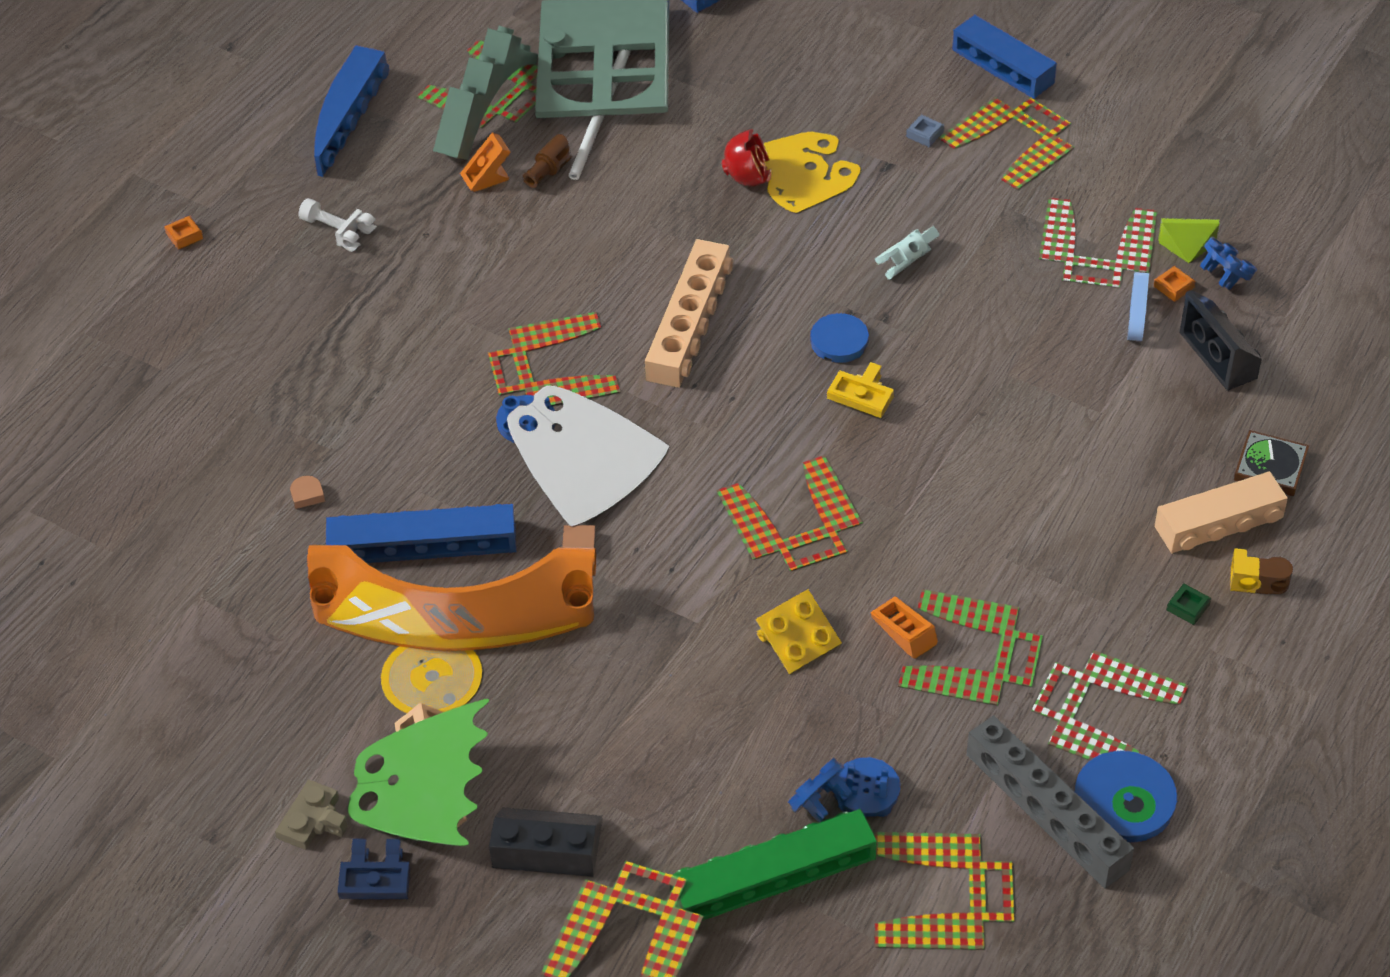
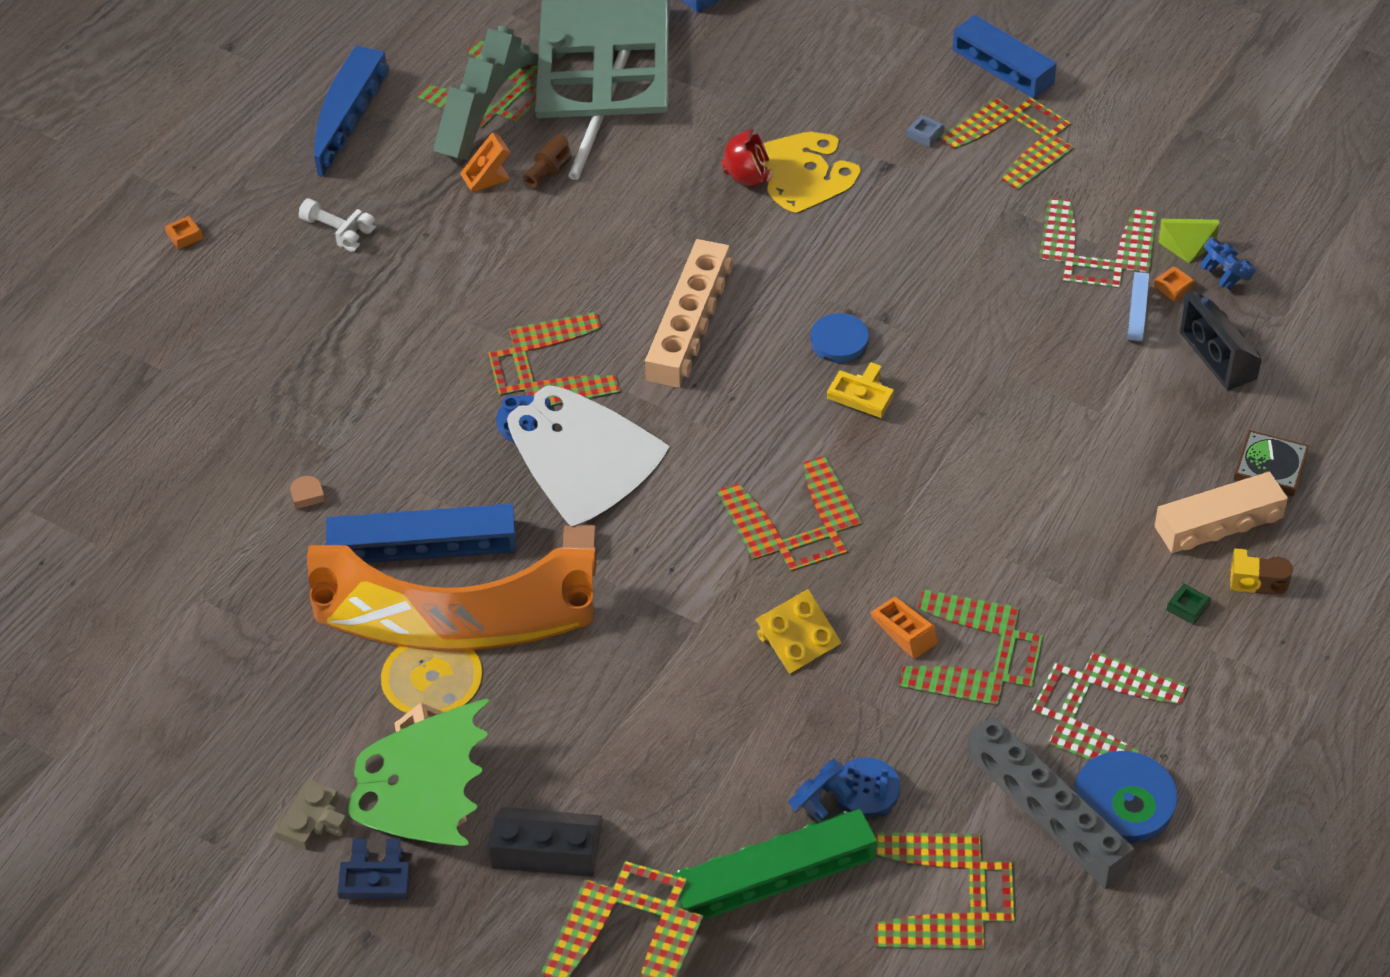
(908, 250): light aqua hinge -> none

